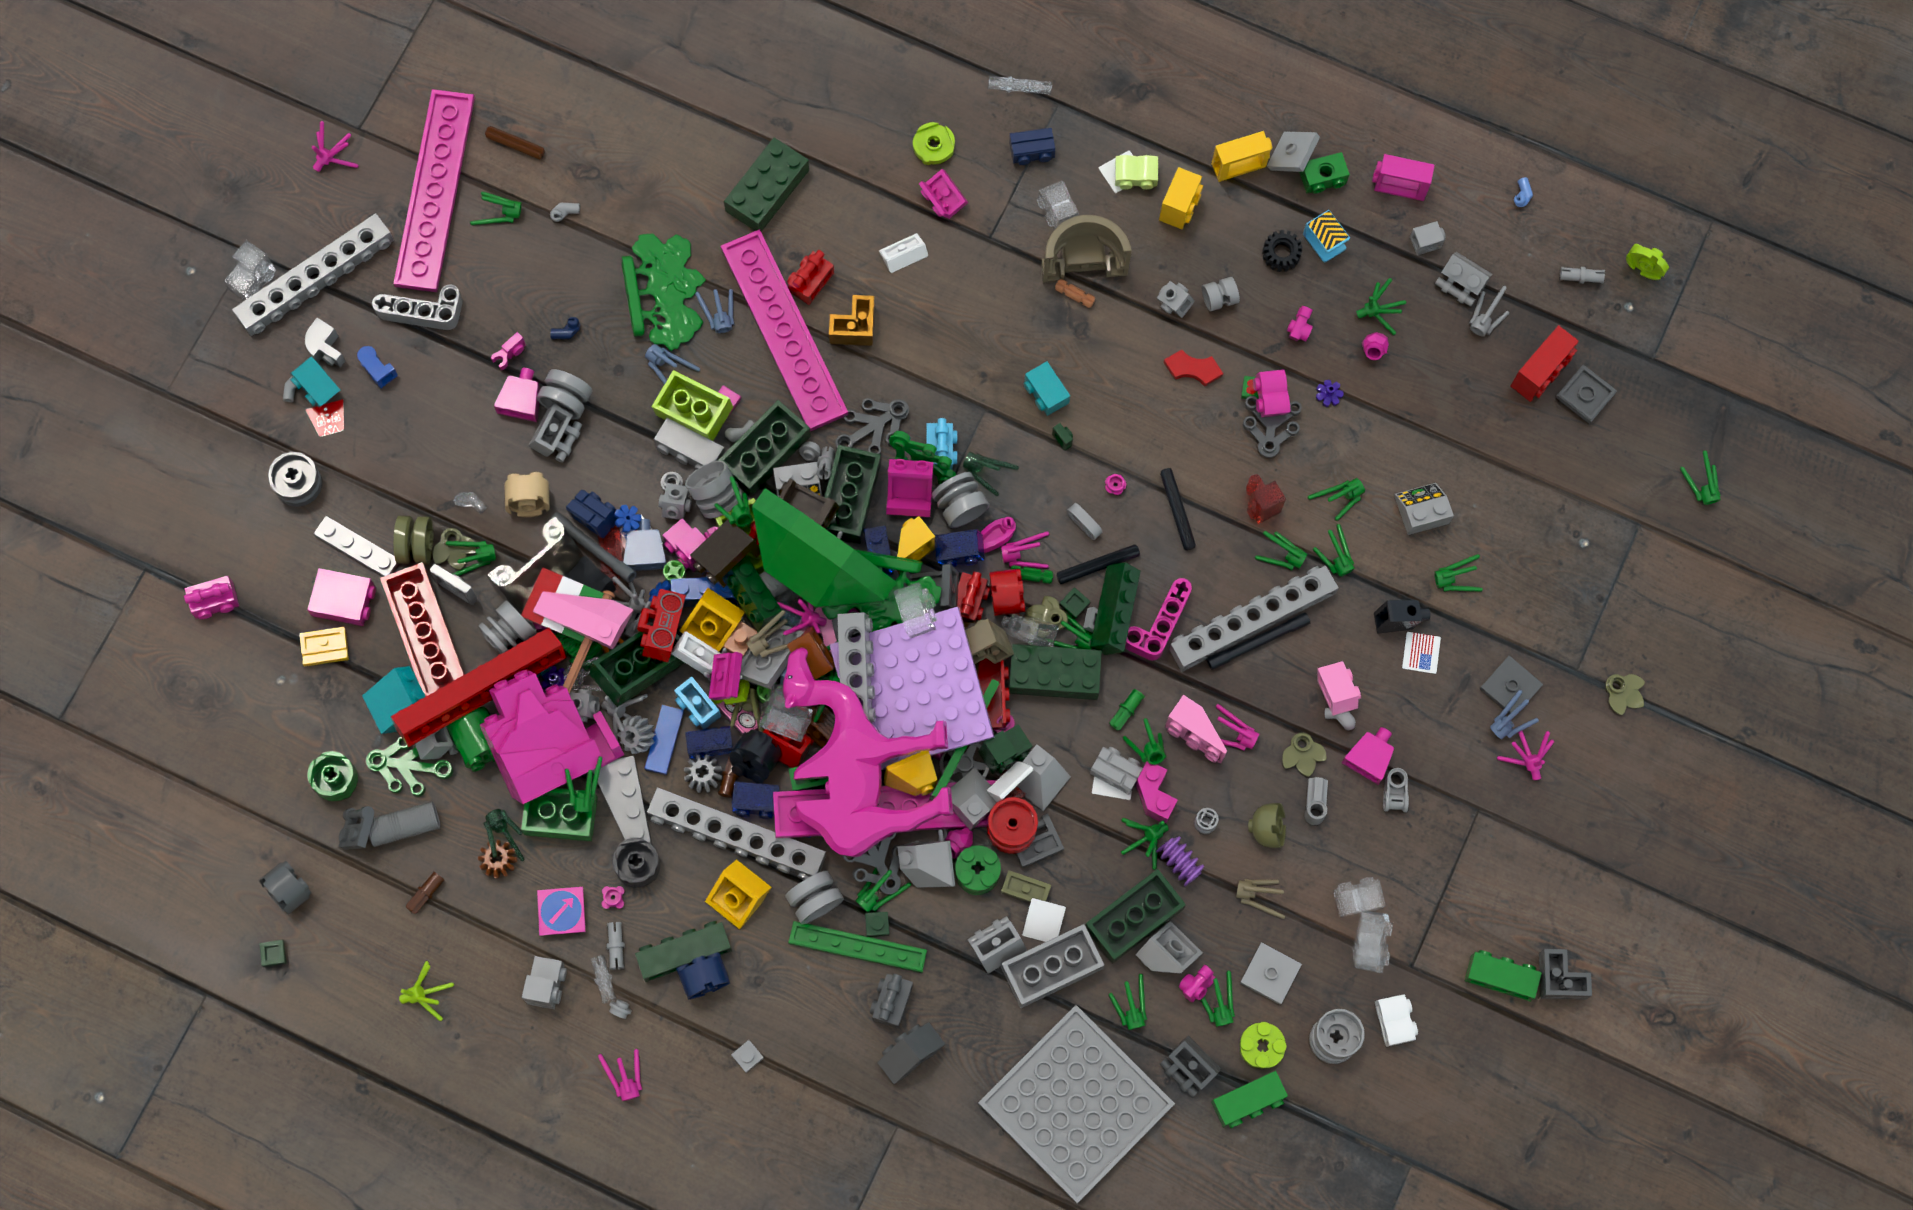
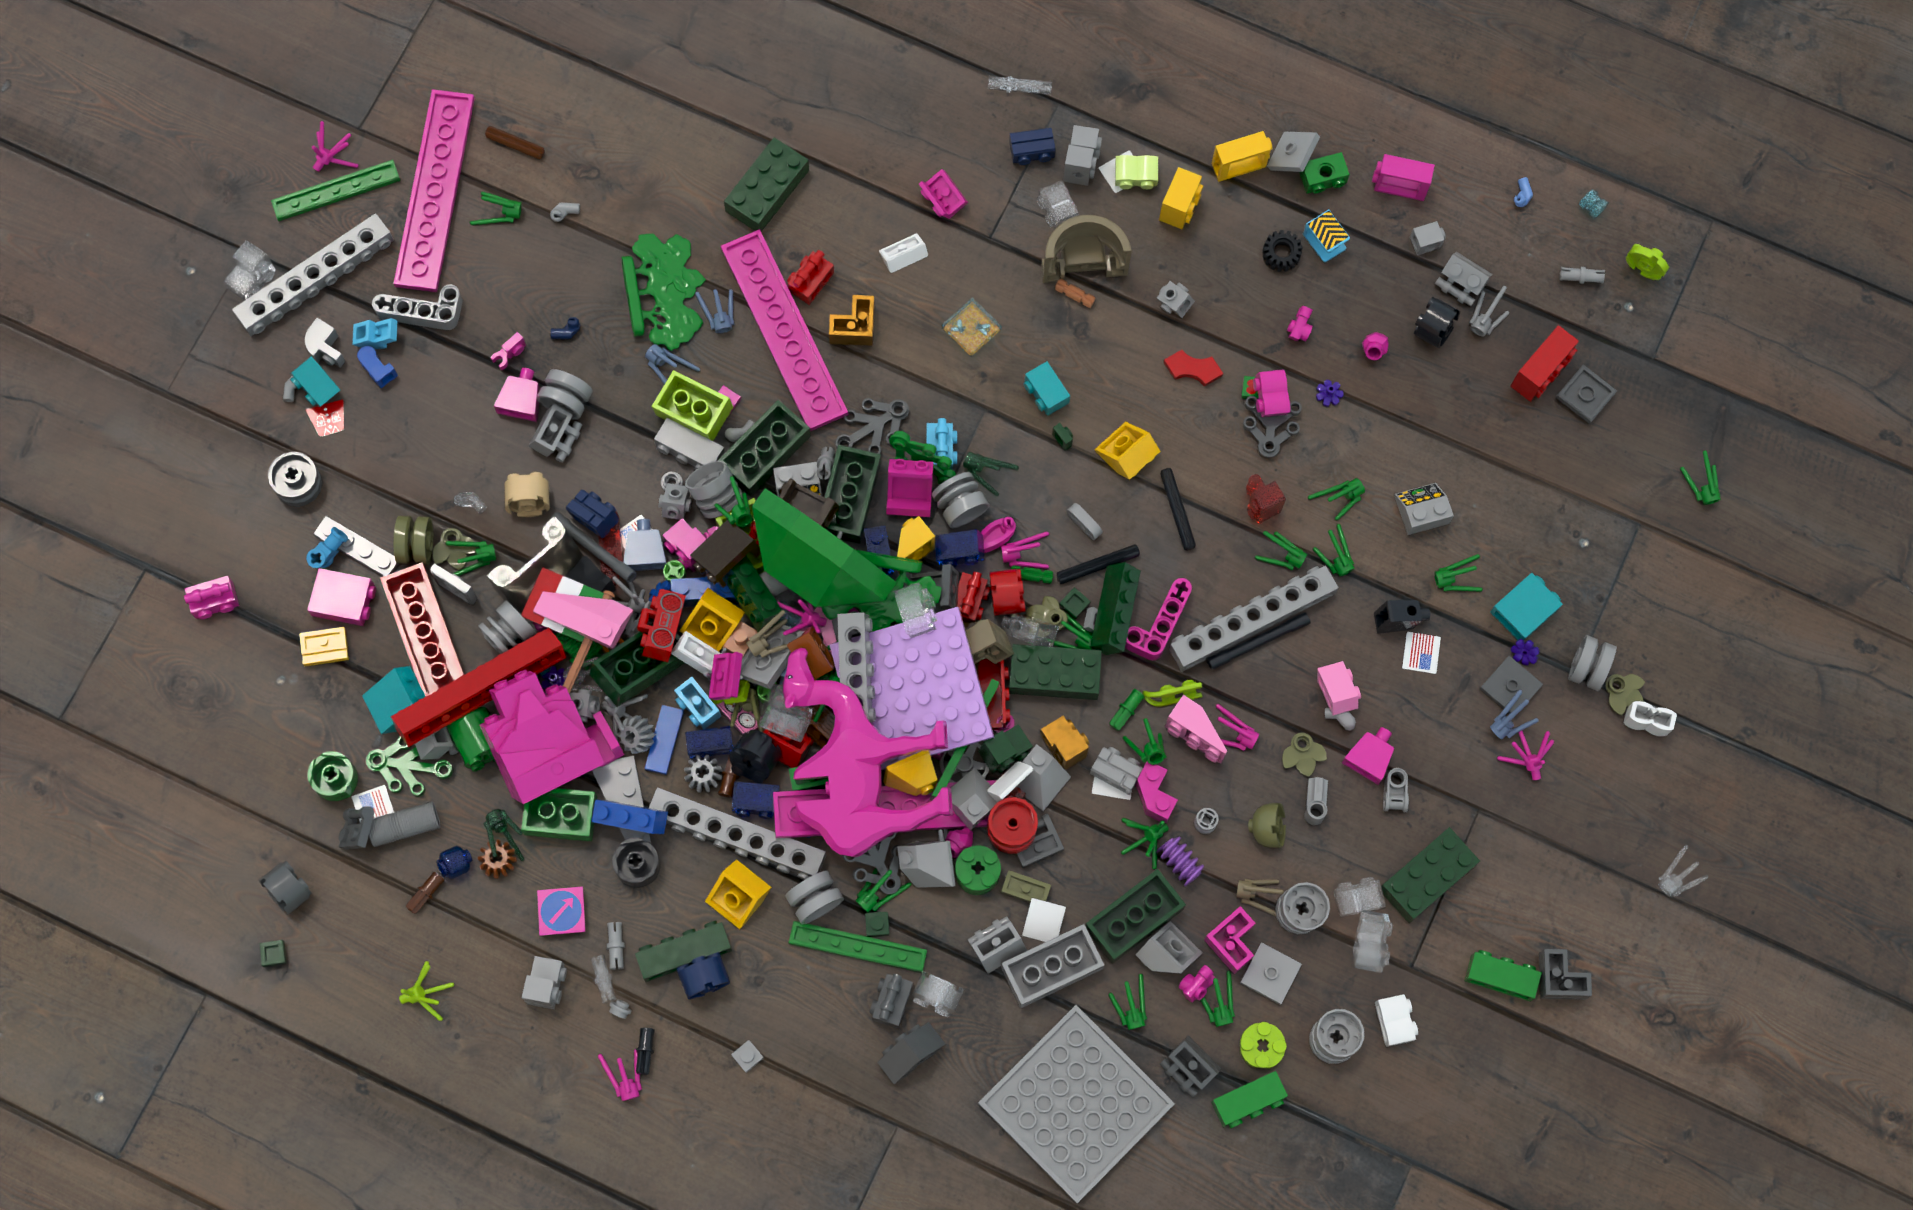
(327, 549): none -> dark azure connector
(335, 190): none -> tile
(375, 333): none -> medium azure brick
(375, 798): none -> sticker
(454, 862): none -> clear blue head
(585, 798): green plant -> none
(610, 891): dark pink plate -> none
(627, 518): blue plant -> none
(629, 816): none -> blue brick
(644, 1050): none -> black axle
(810, 451): light grey plate -> none
(929, 154): lime plate -> none
(937, 993): none -> clear brick
(971, 327): none -> clear light blue tile
(1065, 742): none -> pearl gold brick
(1079, 165): none -> light grey brick
(1087, 138): none -> light grey brick
(1115, 478): dark pink plate -> none
(1128, 450): none -> yellow slope
(1168, 693): none -> lime piece
(1222, 293): light grey wheel -> none
(1226, 940): none -> dark pink brick
(1315, 908): none -> light grey wheel
(1373, 308): green plant -> none
(1429, 875): none -> dark green brick
(1436, 323): none -> black brick
(1525, 651): none -> dark purple plant
(1526, 607): none -> teal brick
(1593, 203): none -> clear light blue wheel
(1594, 664): none -> light grey wheel
(1654, 720): none -> white brick
(1672, 883): none -> clear plant

